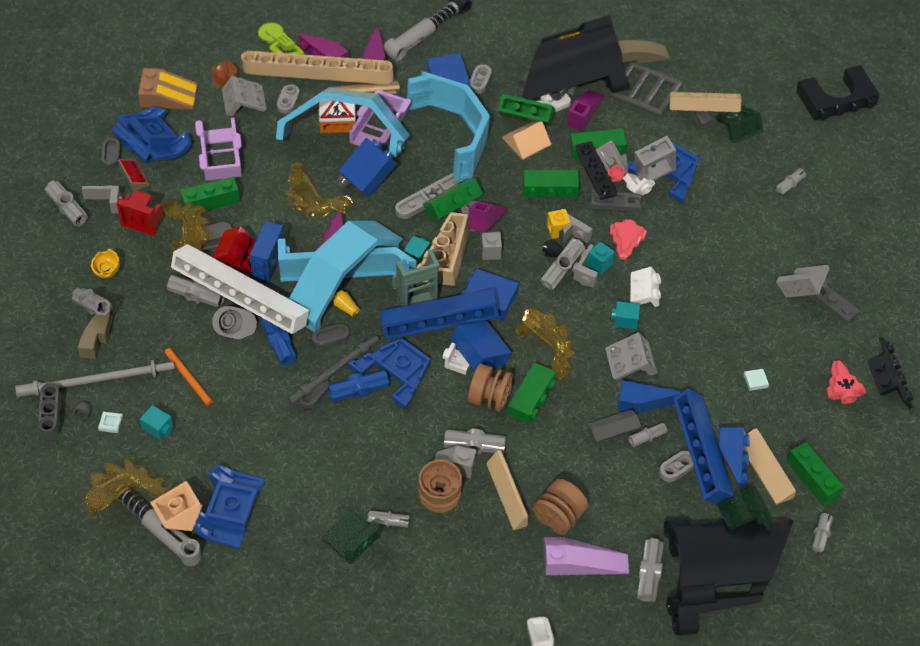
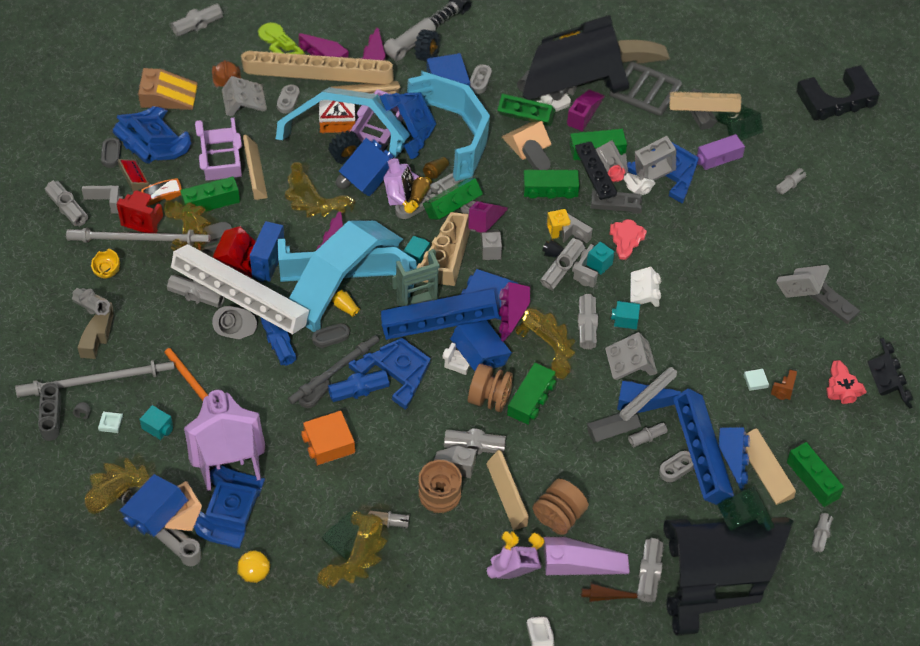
(86, 235): none -> light grey bar
(153, 505): none -> blue brick
(165, 189): none -> slope
(196, 20): none -> light grey piece
(224, 435): none -> lavender piece
(253, 566): none -> yellow hair
(255, 168): none -> tan slope
(328, 438): none -> orange piece
(344, 146): none -> black wheel
(363, 553): none -> clear yellow animal
(399, 185): none -> lavender torso
(416, 116): none -> blue wing
(419, 189): none -> pearl gold cone
(427, 45): none -> black wheel
(435, 168): none -> pearl gold cone
(514, 302): none -> magenta slope
(515, 560): none -> lavender torso
(536, 155): none -> dark grey tile
(587, 321): none -> light grey piece
(600, 593): none -> reddish brown piece
(647, 394): none -> light grey axle
(720, 152): none -> medium lavender brick
(784, 390): none -> dark orange bracket

